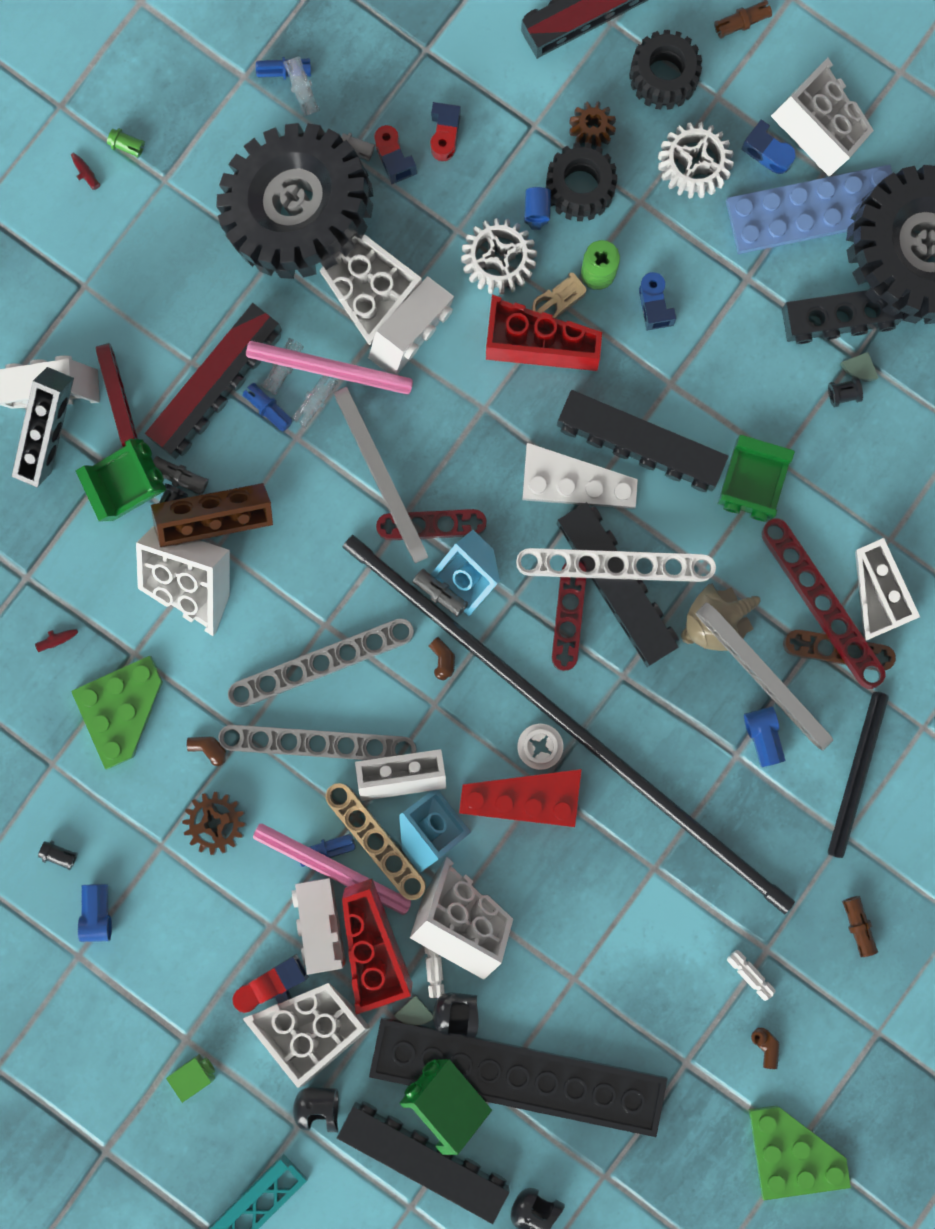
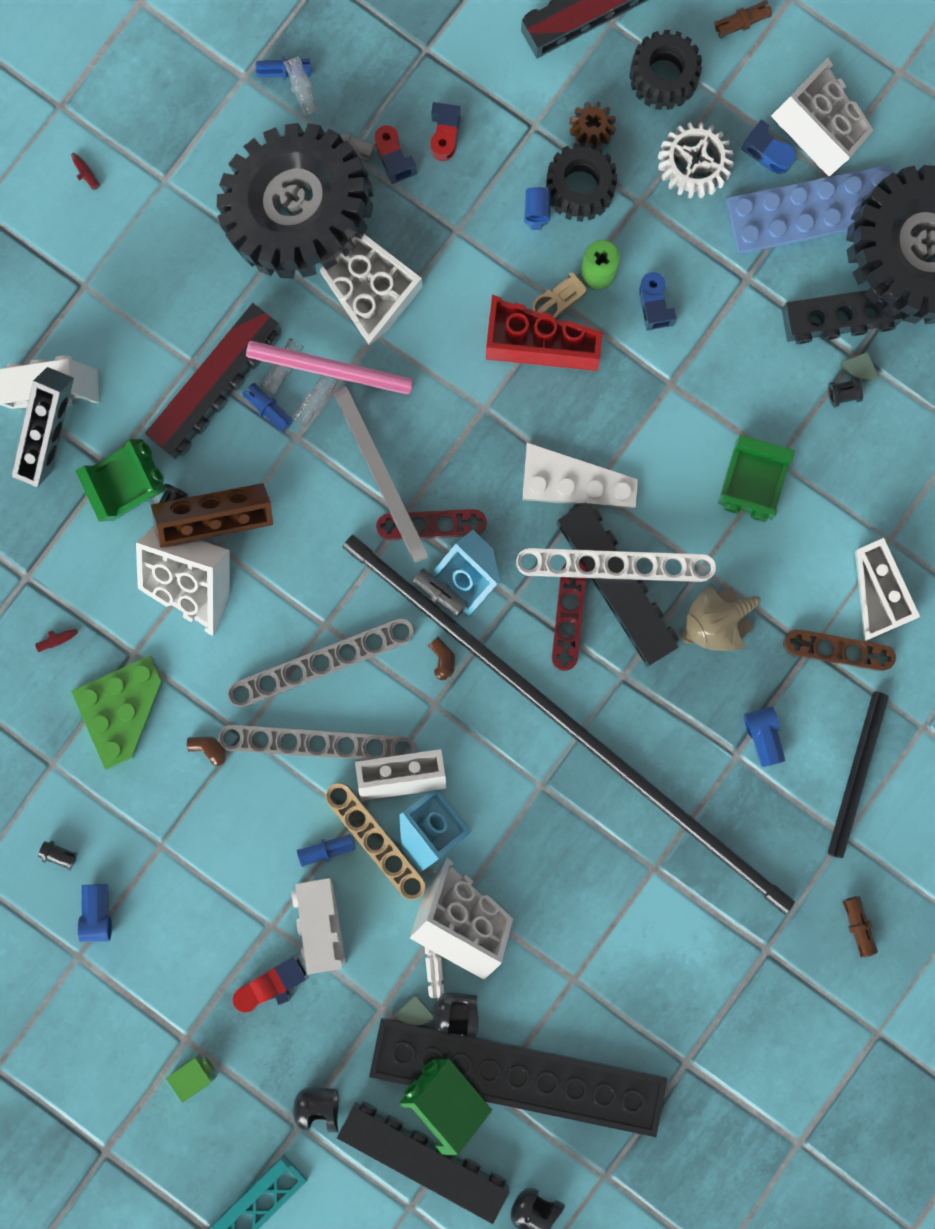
(116, 393): dark red beam -> none
(125, 142): bright green pin -> none
(180, 476): dark grey pin -> none
(209, 810): reddish brown gear -> none
(308, 1031): white wedge -> none
(327, 866): bright pink axle -> none
(373, 952): red wedge -> none
(410, 326): white wedge -> none
(509, 252): white gear -> none
(533, 798): red wedge -> none
(554, 745): white gear -> none
(641, 440): black brick -> none
(751, 975): white axle -> none
(764, 676): light grey beam -> none
(769, 1045): reddish brown arm -> none
(792, 1157): bright green plate -> none
(823, 617): dark red beam -> none

